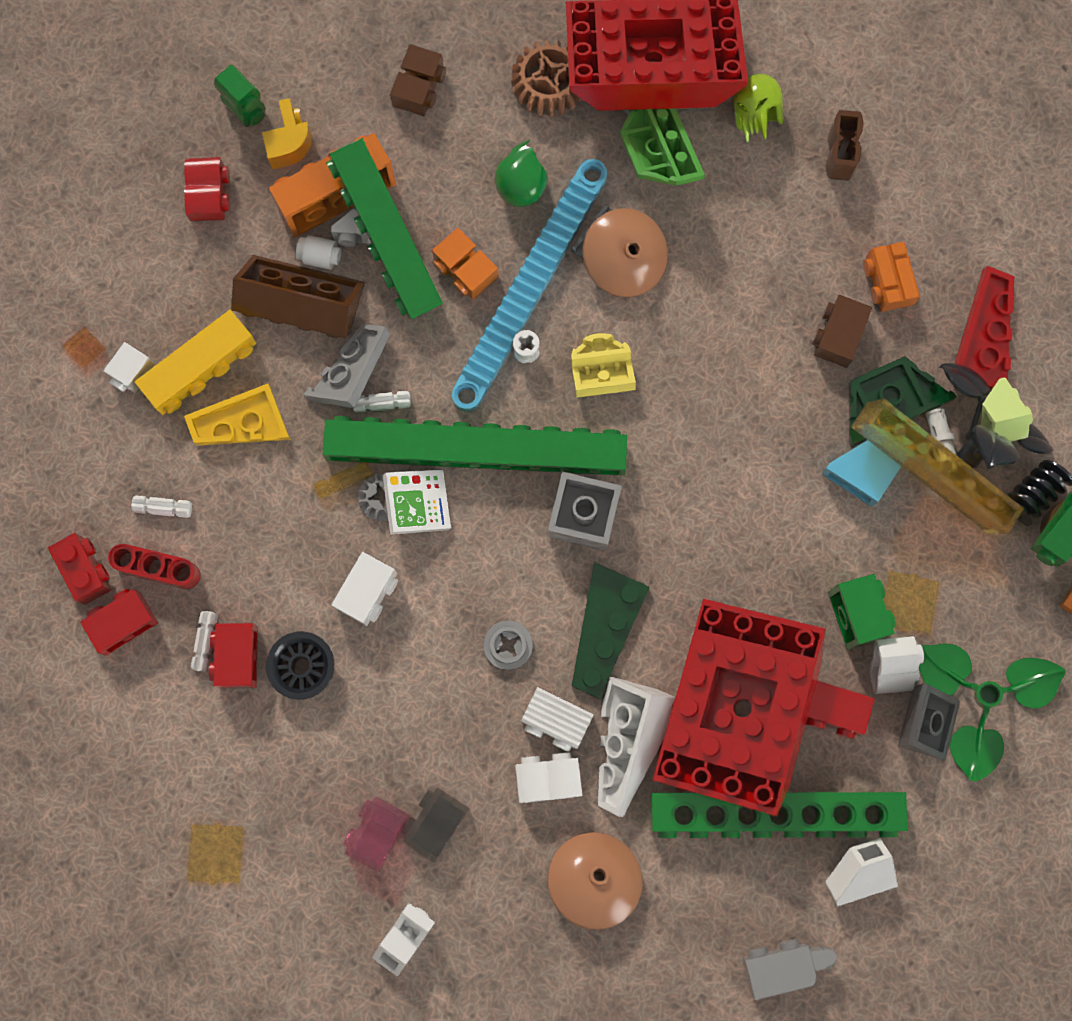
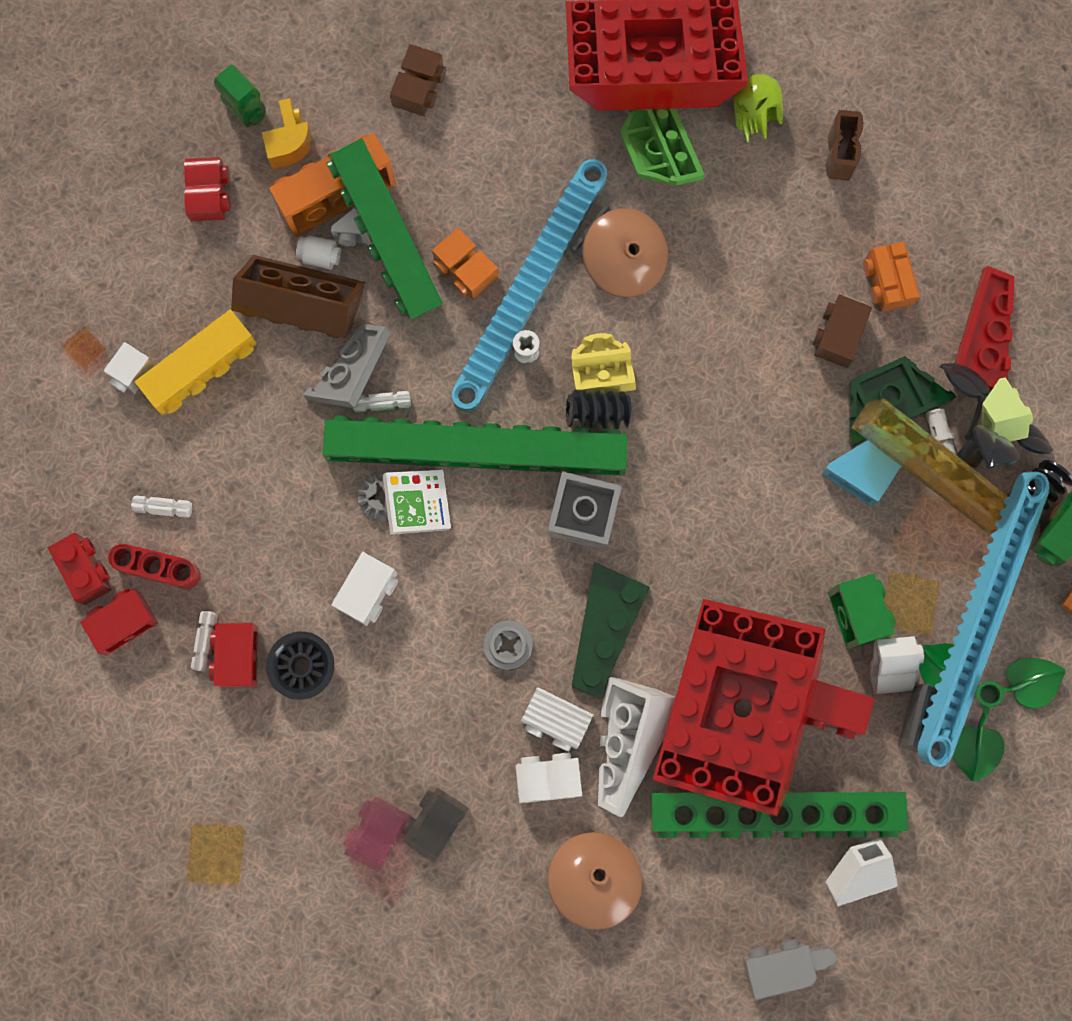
(239, 419): yellow wing -> none
(342, 480): clear yellow axle -> none
(403, 939): white brick -> none
(520, 177): green helmet -> none
(529, 88): nougat gear -> none
(598, 407): none -> black piece
(982, 618): none -> medium azure gear

